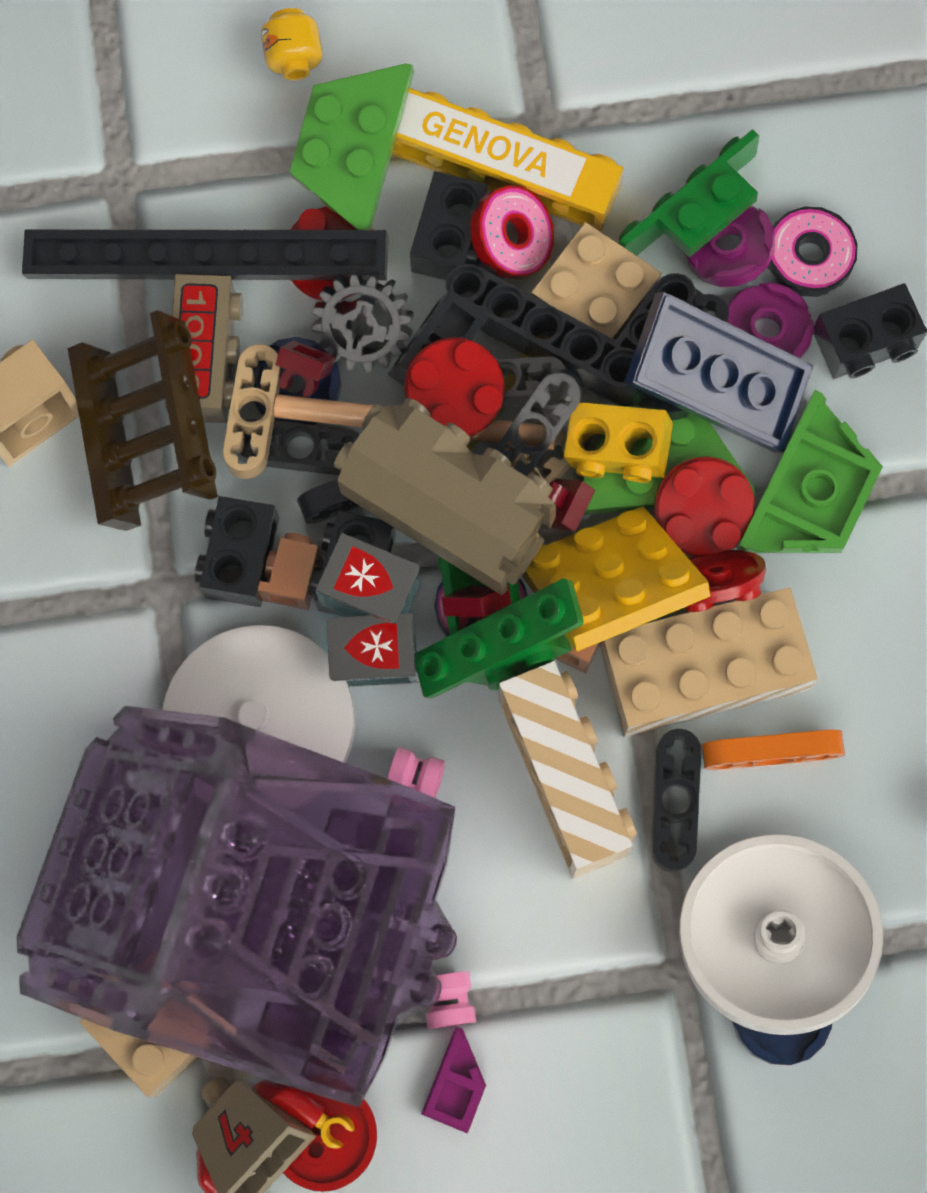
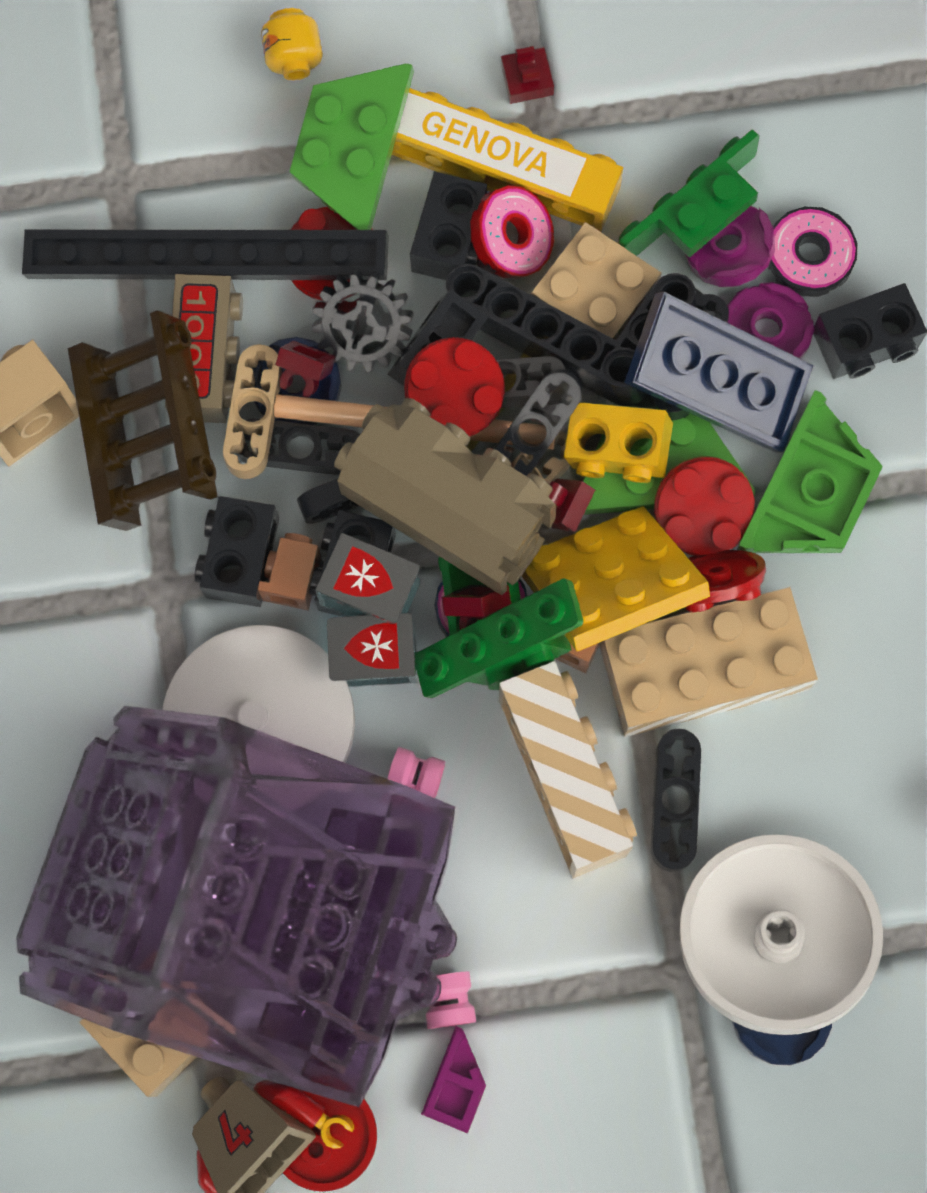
(527, 74): none -> dark red tile
(773, 749): orange beam -> none

